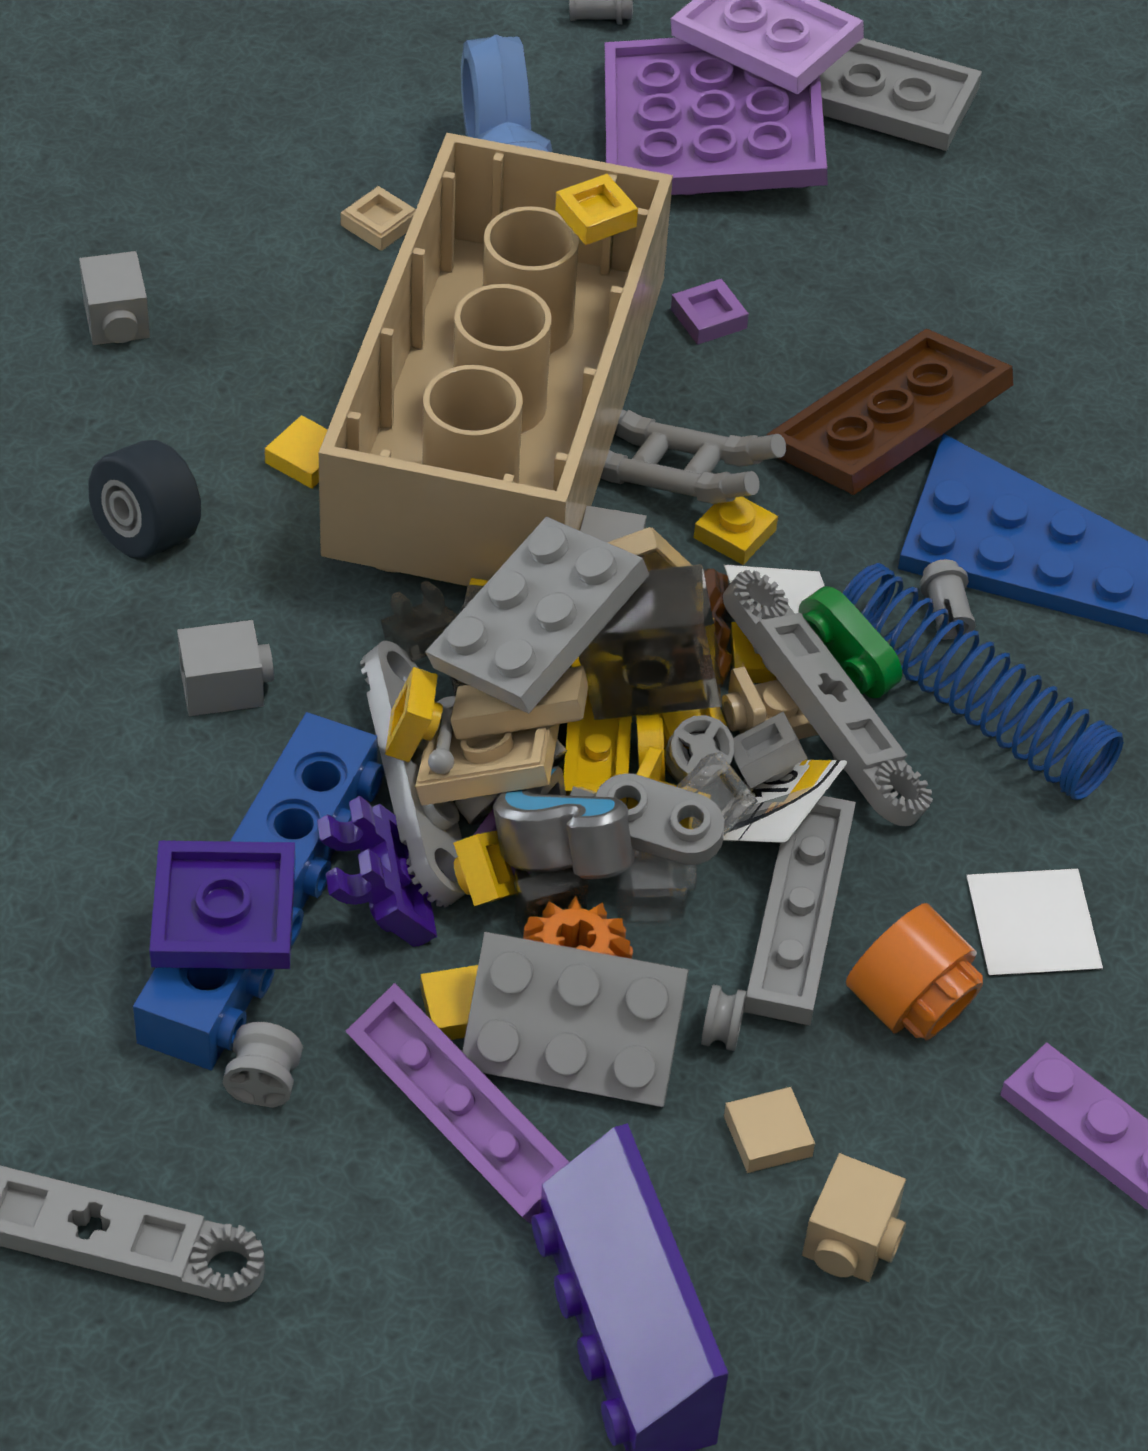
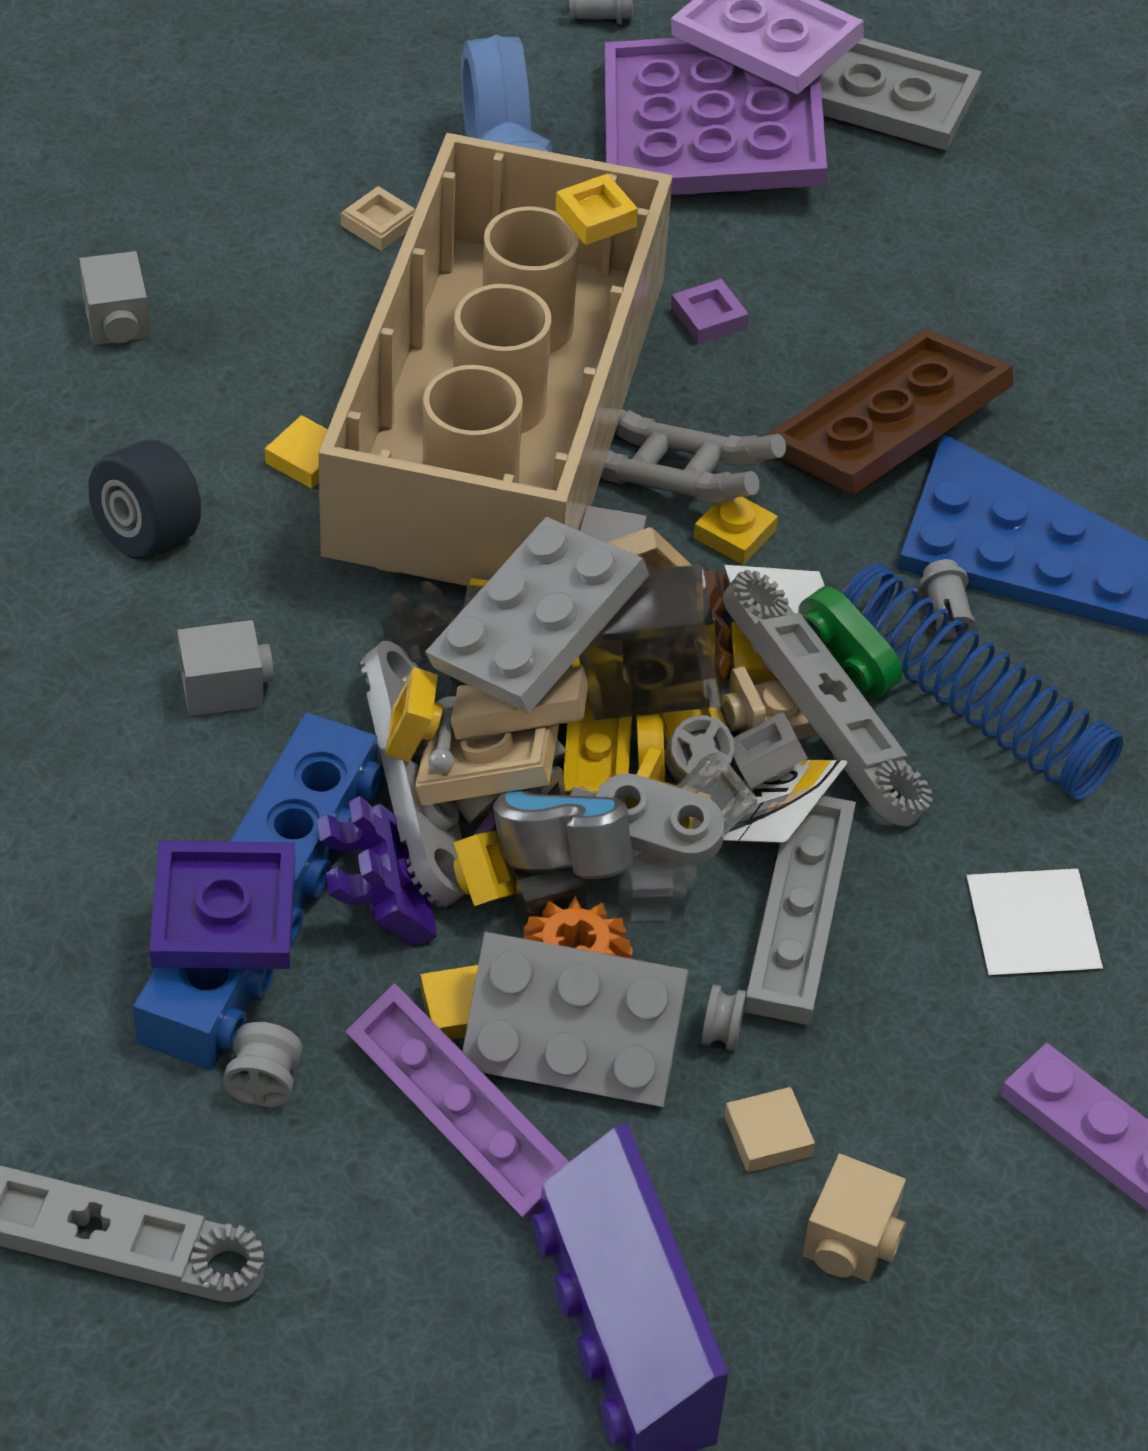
(917, 974): orange piece -> none

